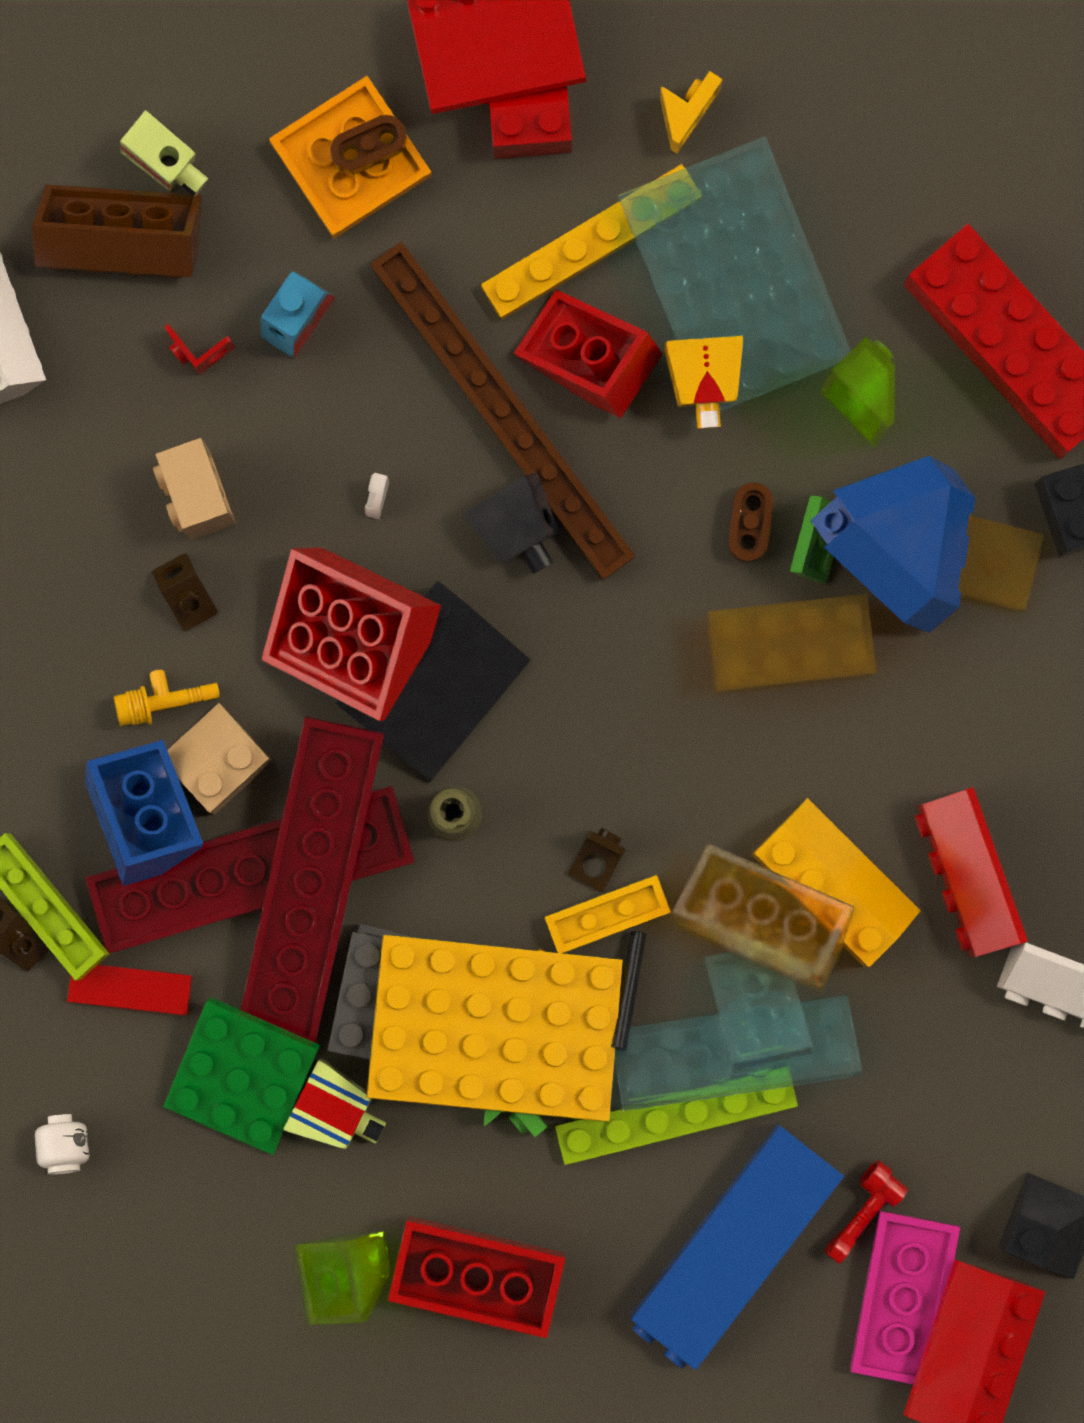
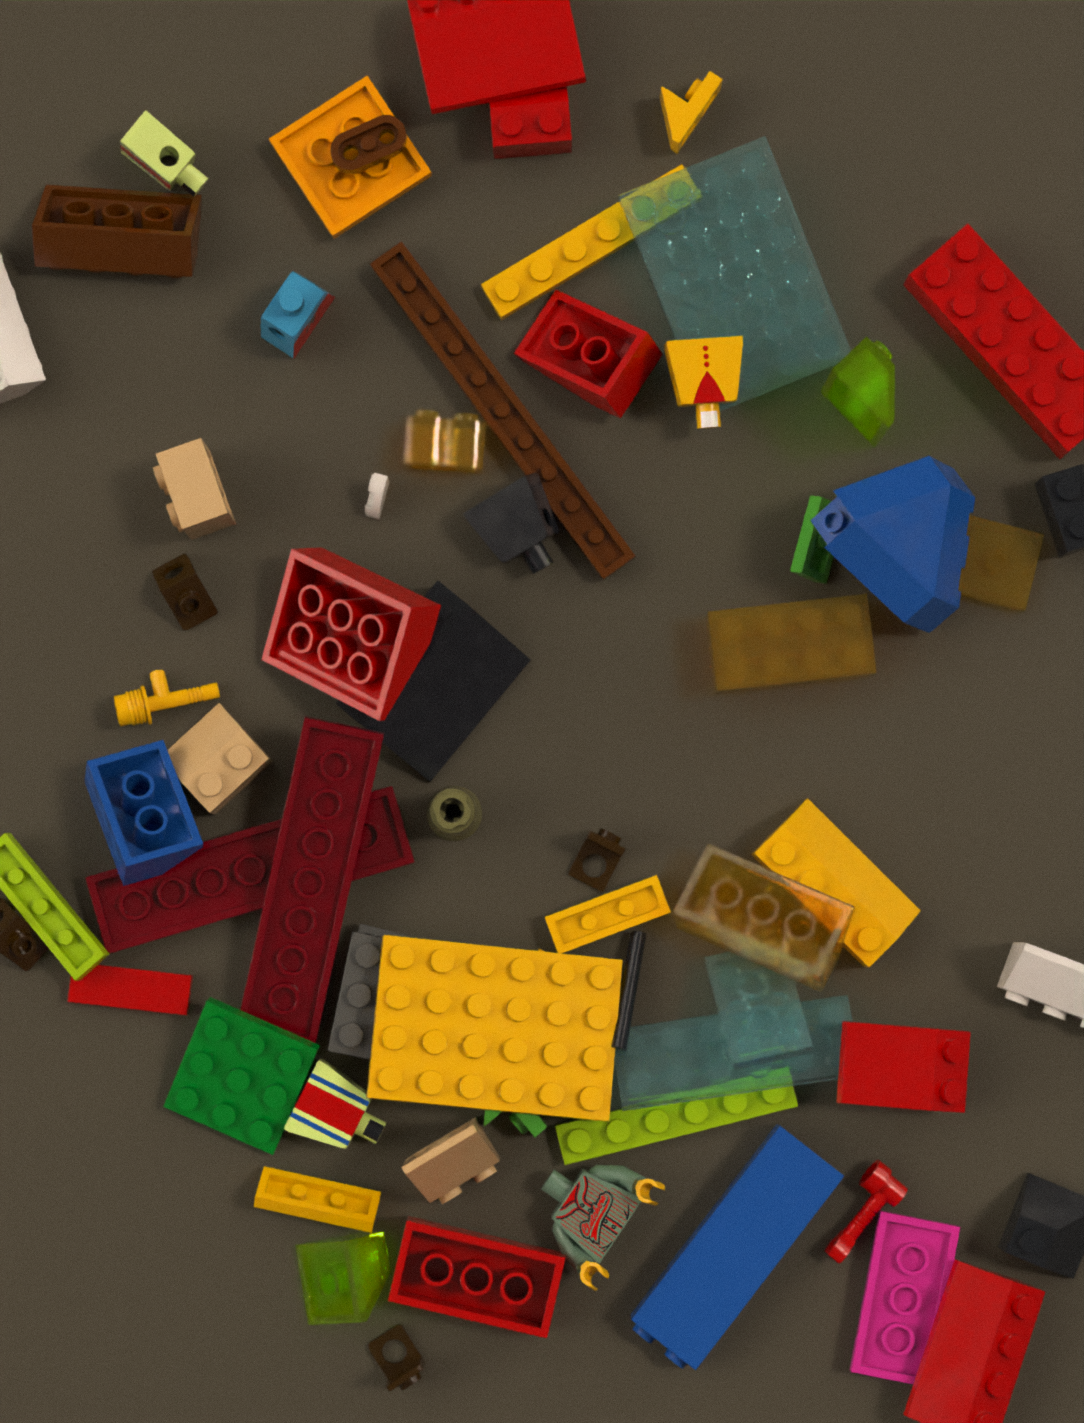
(62, 1145): white head -> none
(207, 359): red bracket -> none
(317, 1199): none -> yellow plate
(404, 1372): none -> dark brown bracket
(444, 443): none -> clear yellow brick
(451, 1162): none -> tan slope
(594, 1212): none -> sand green torso
(750, 523): reddish brown plate -> none
(903, 1067): none -> red slope
(970, 873): red slope -> none

